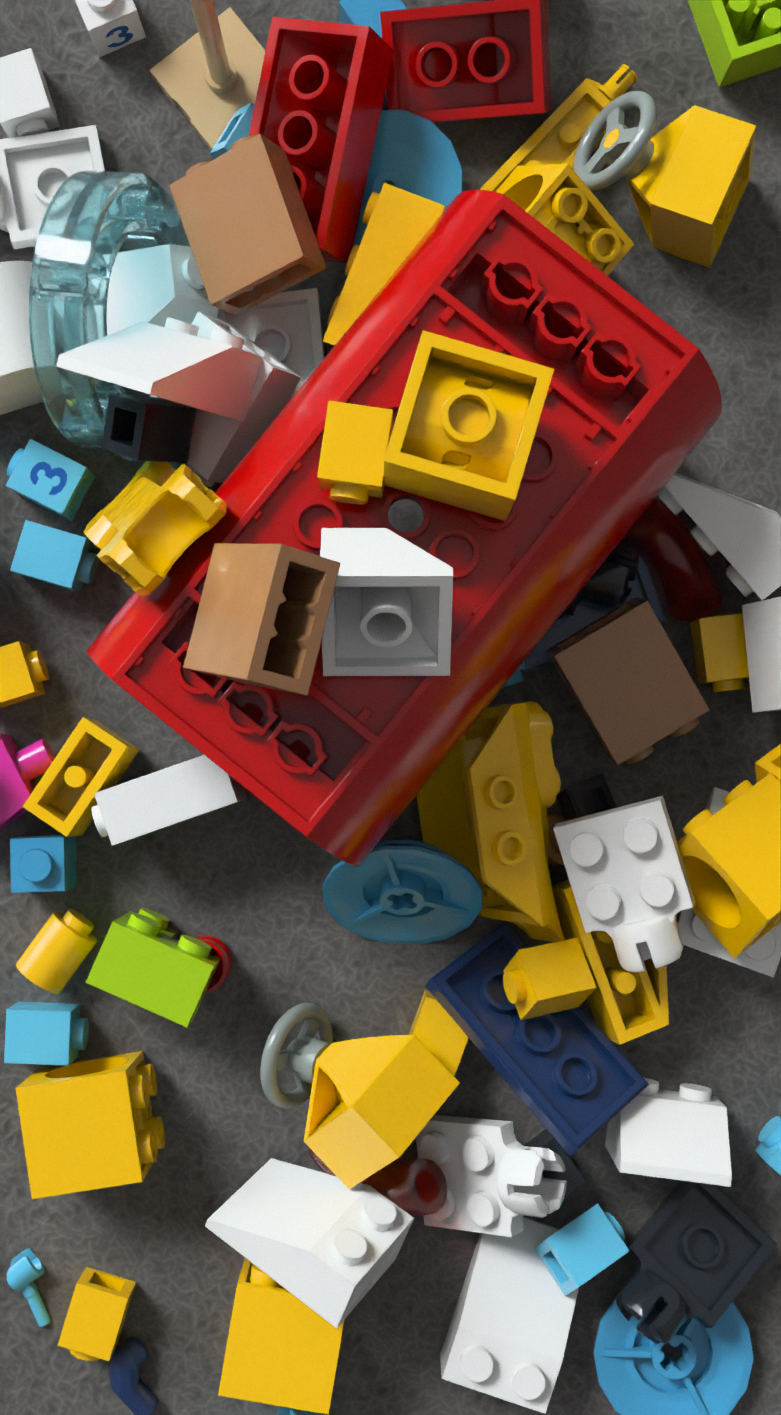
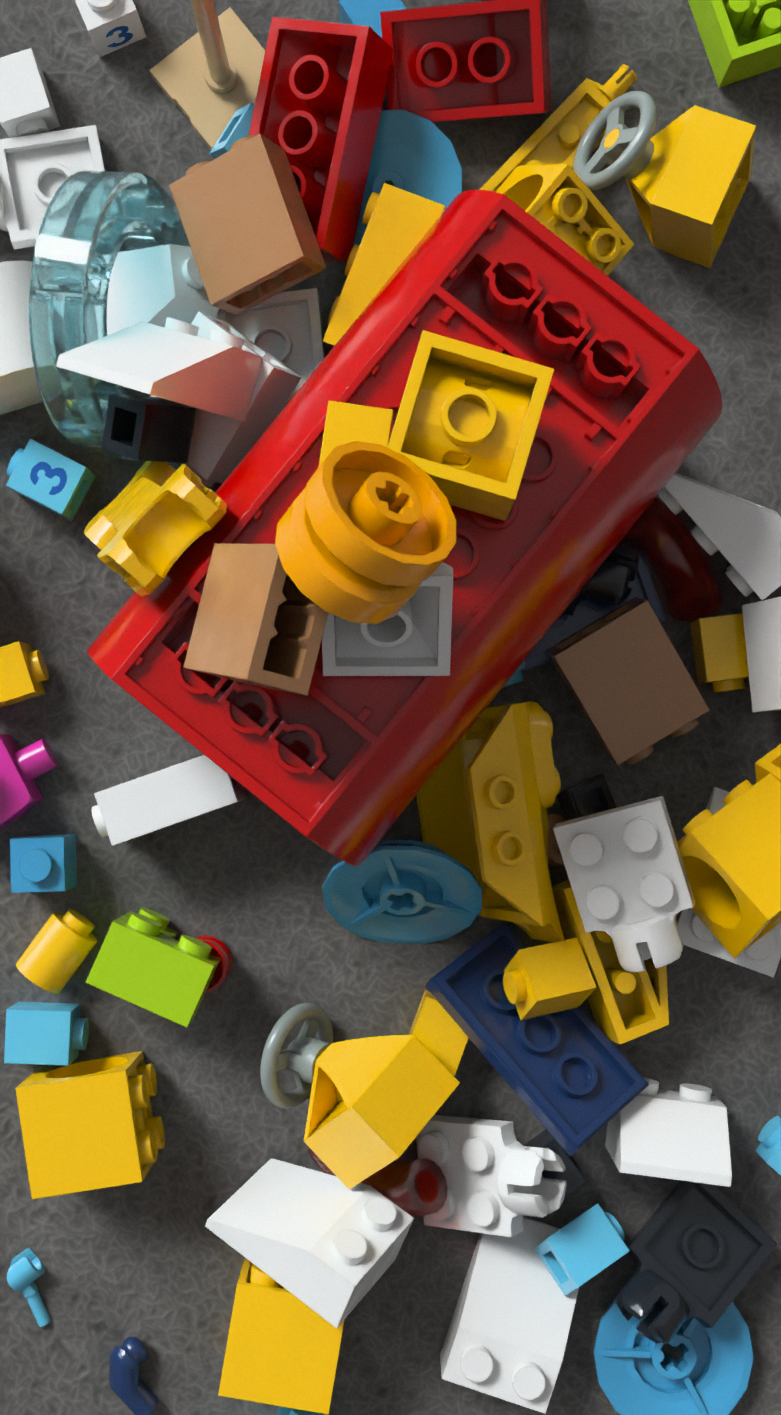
(55, 557): medium azure brick -> none
(86, 764): yellow brick -> none
(96, 1315): yellow brick -> none
(365, 533): none -> light orange wheel

